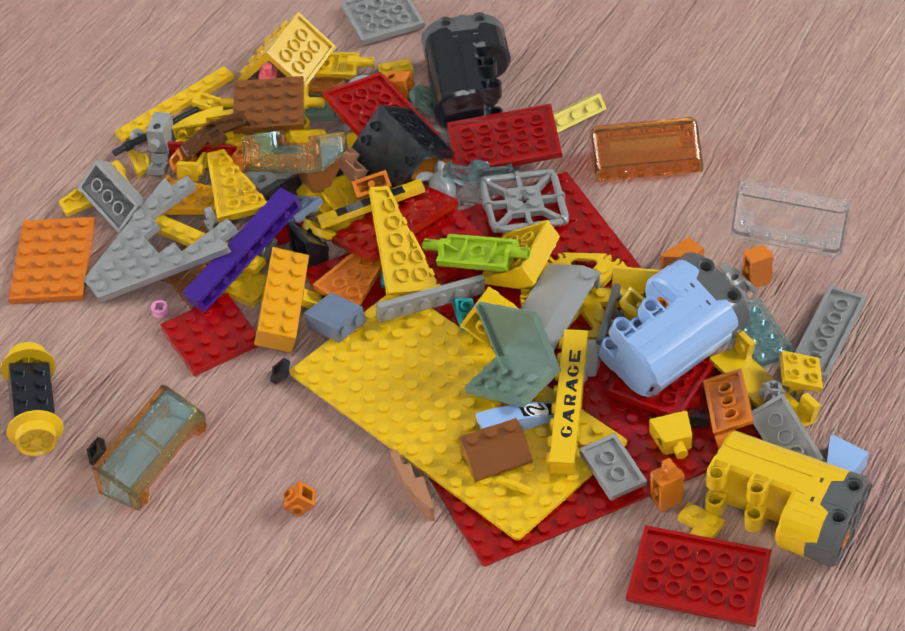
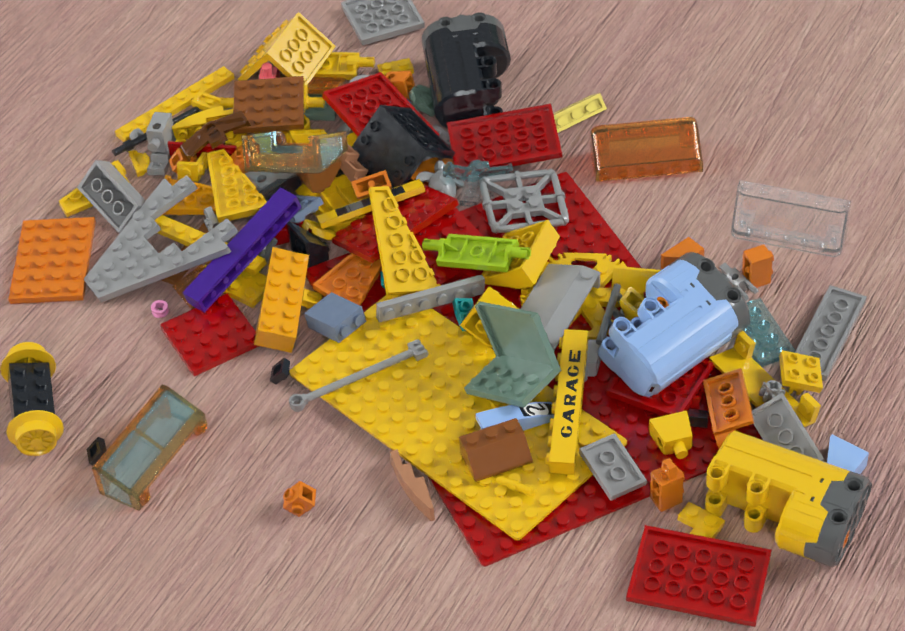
(415, 349): none -> light grey hinge

